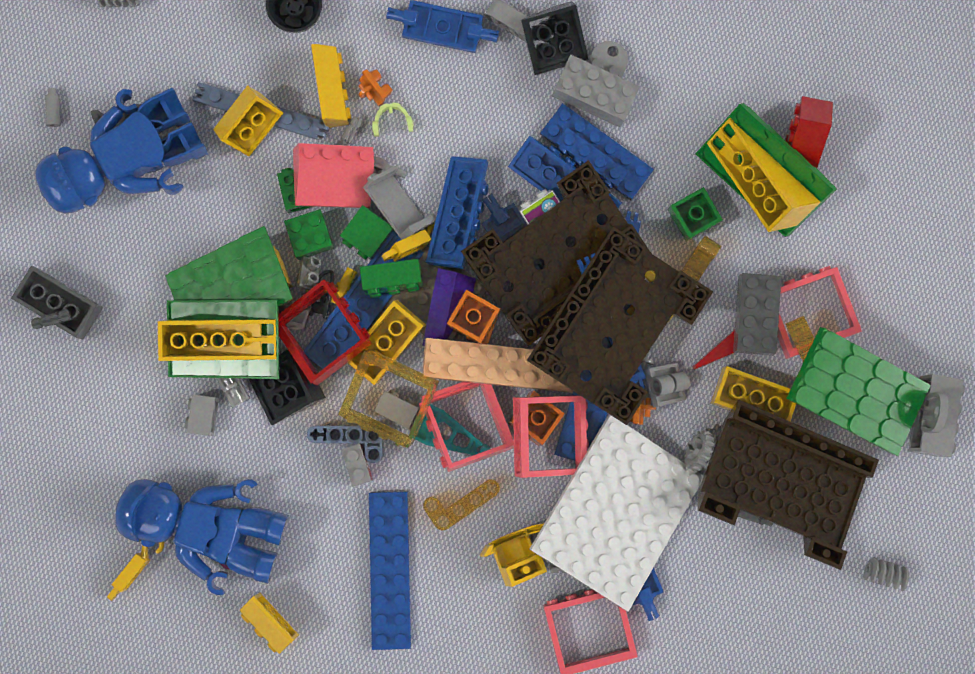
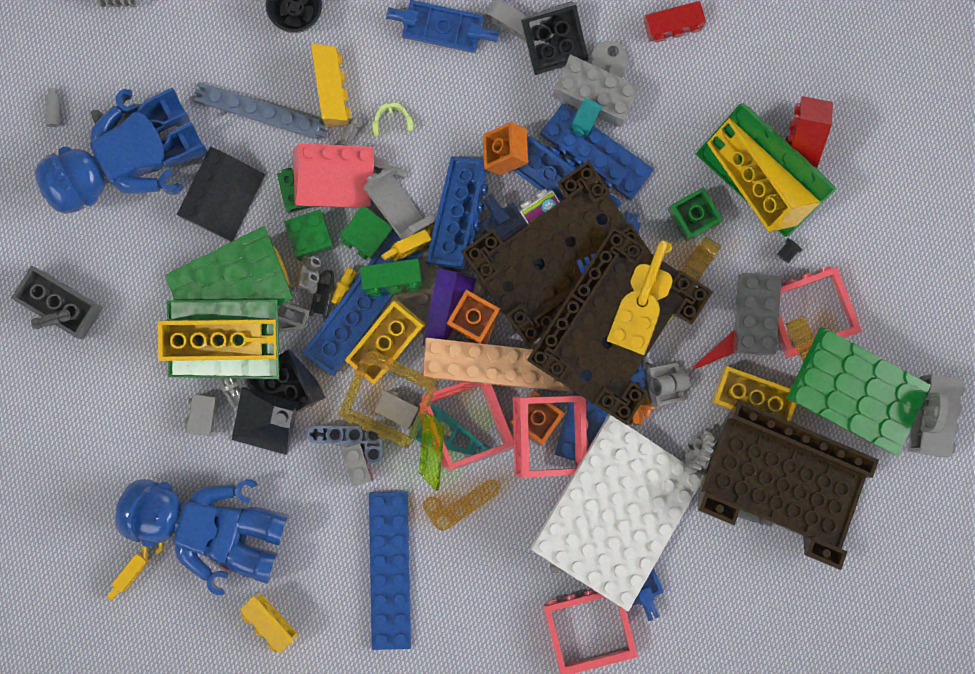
(221, 194): none -> black slope
(247, 121): yellow slope -> none
(264, 420): none -> black slope
(295, 349): red window -> none
(371, 89): orange hips -> none
(431, 450): none -> clear neon green windscreen
(505, 148): none -> orange brick
(514, 557): yellow piece -> none
(585, 117): none -> teal slope
(634, 323): none -> yellow plate
(674, 21): none -> red brick
(789, 250): none -> black bush
(887, 572): light grey piece -> none

